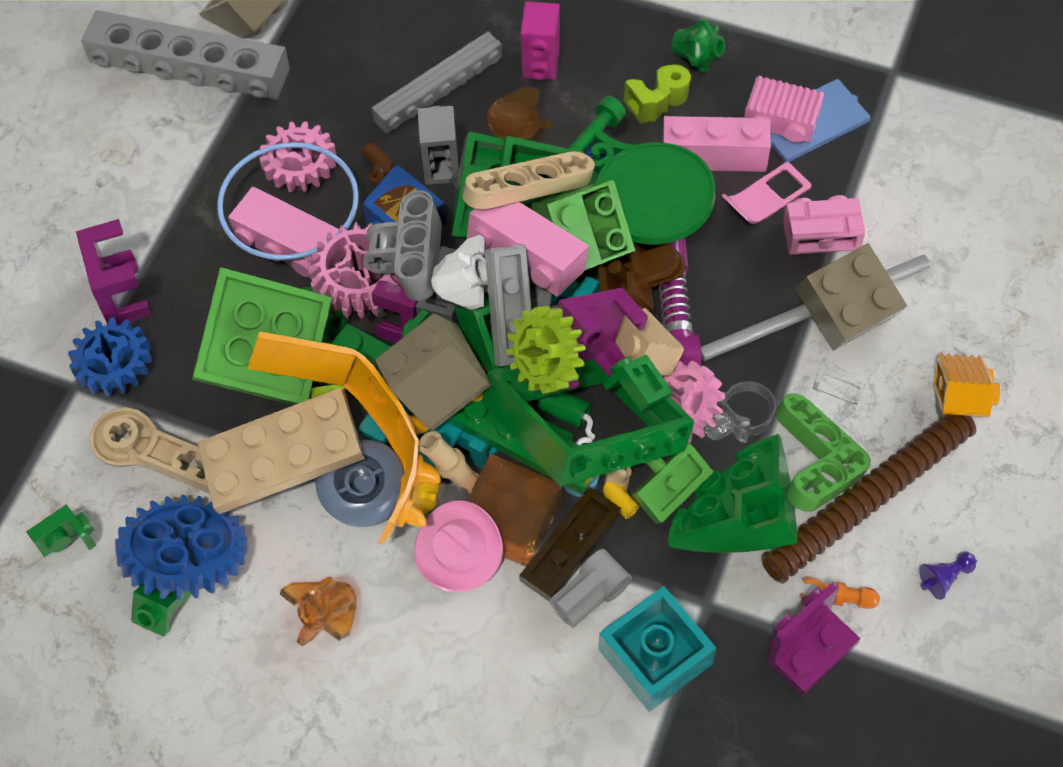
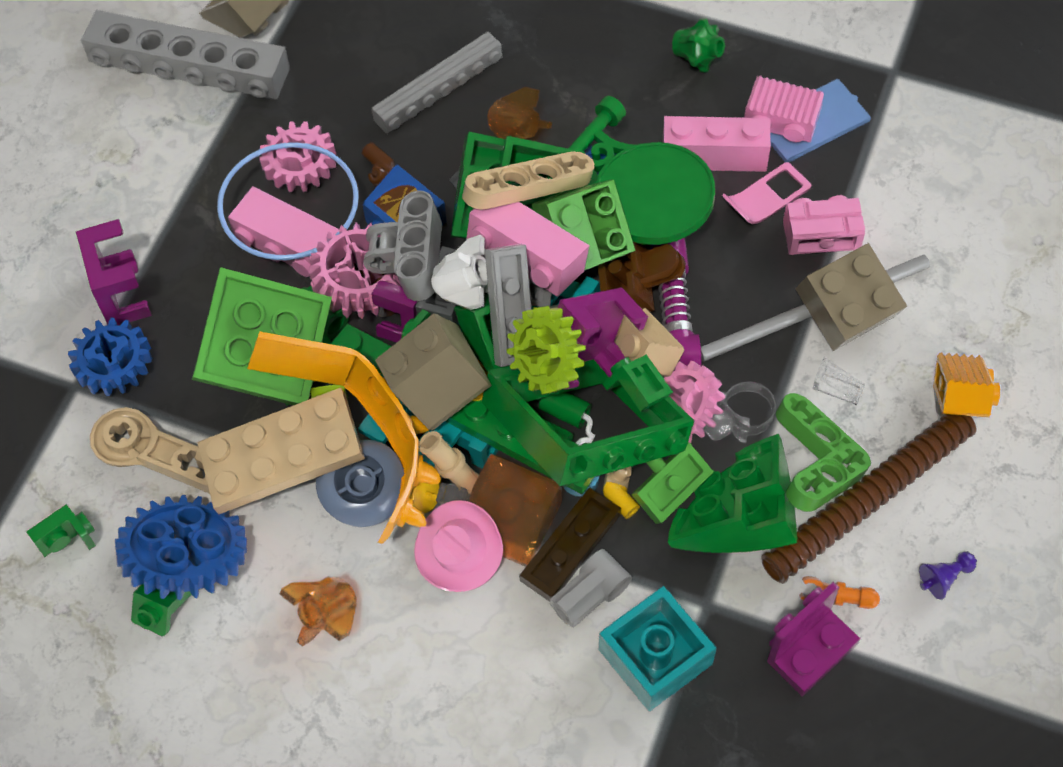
(438, 143): light grey brick -> none
(540, 40): dark pink brick -> none
(670, 90): lime leg -> none

